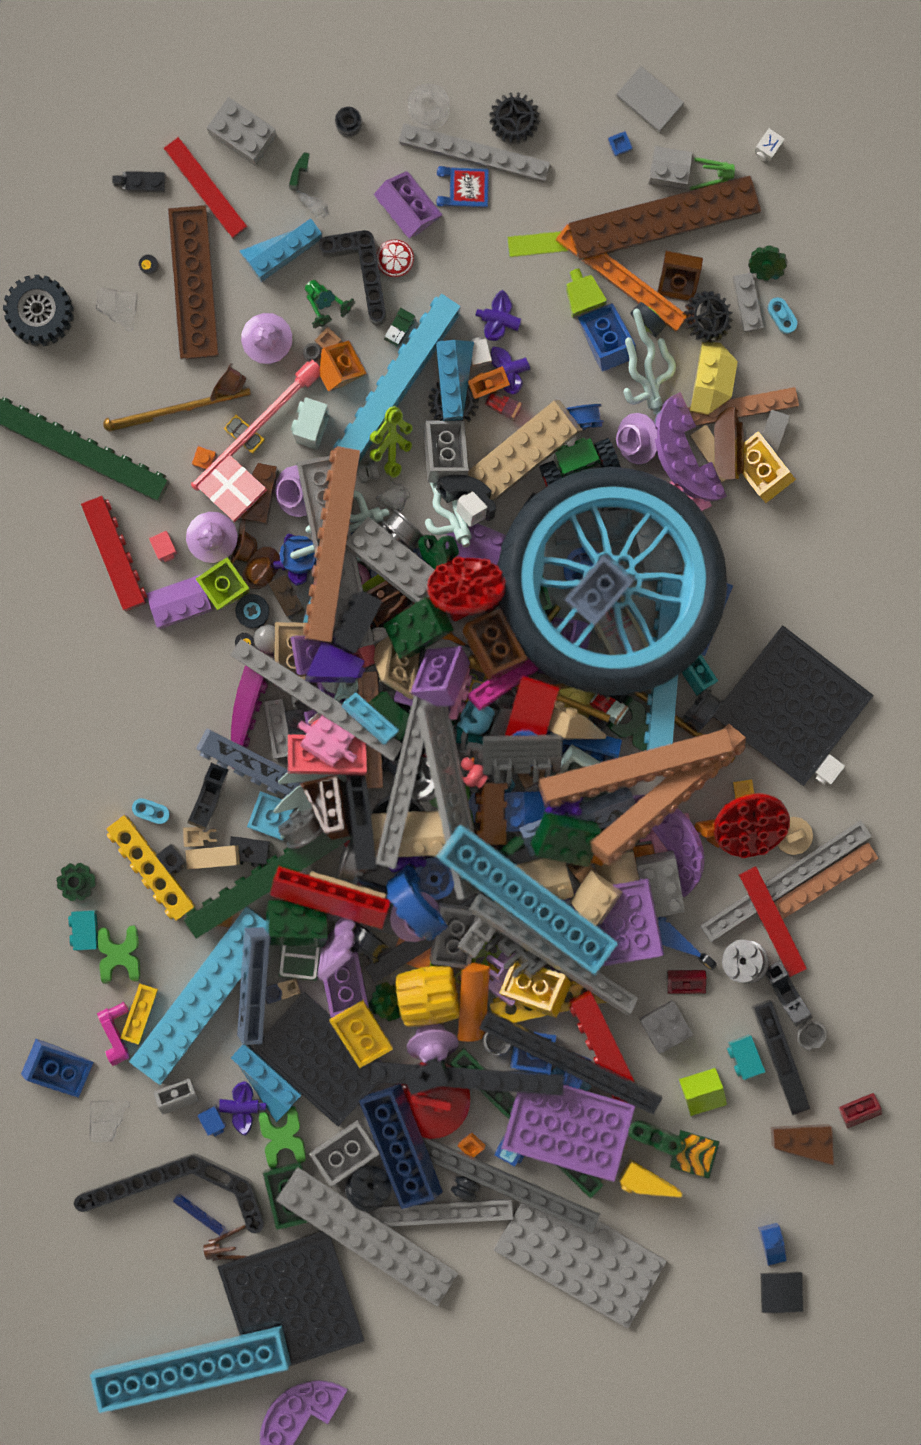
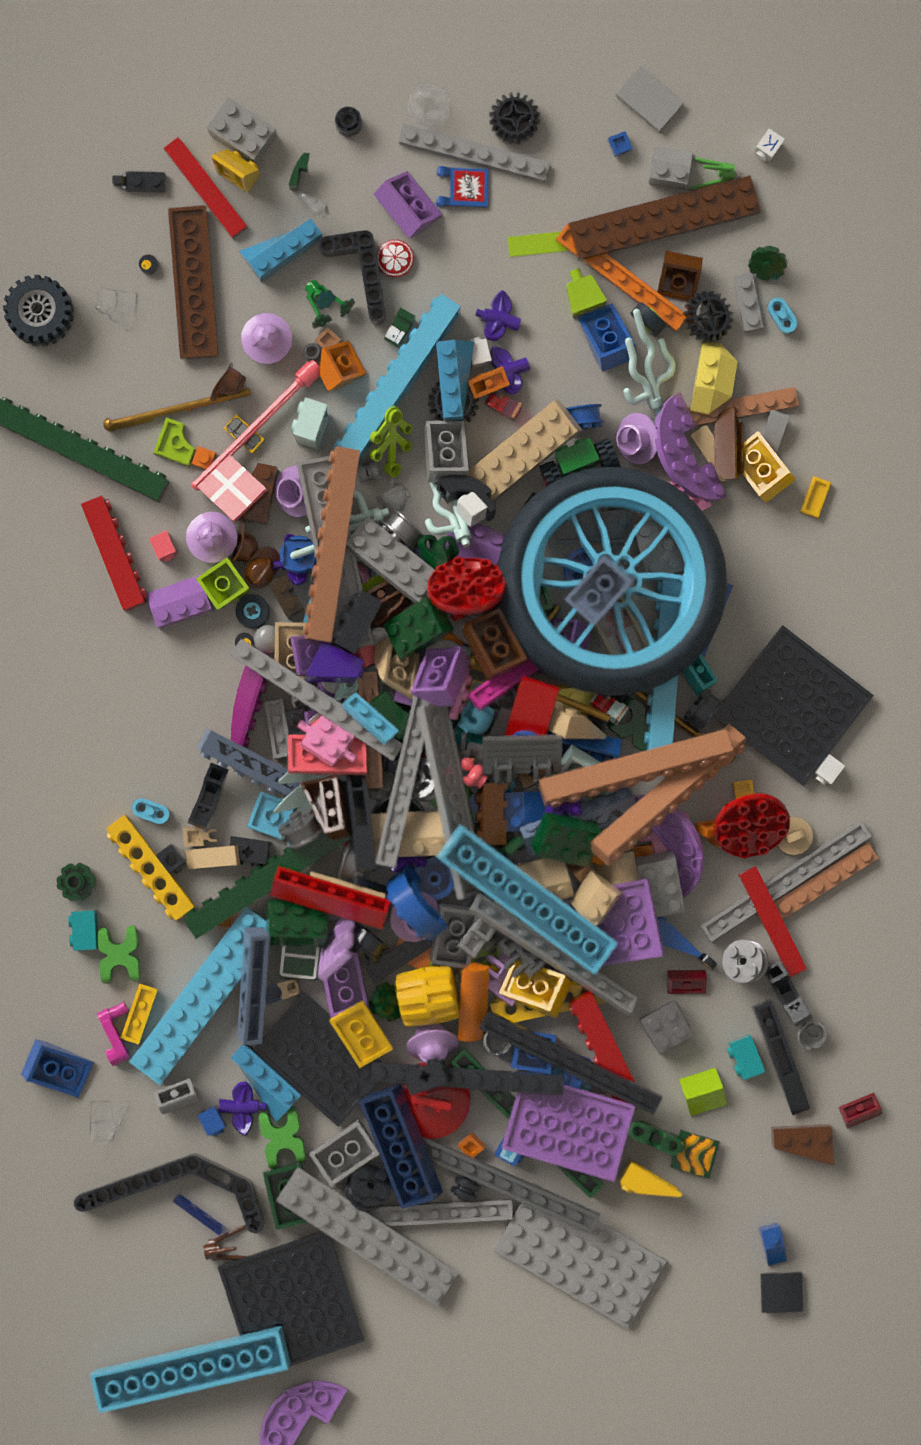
(173, 444): none -> lime tile
(236, 169): none -> yellow slope
(815, 497): none -> yellow tile

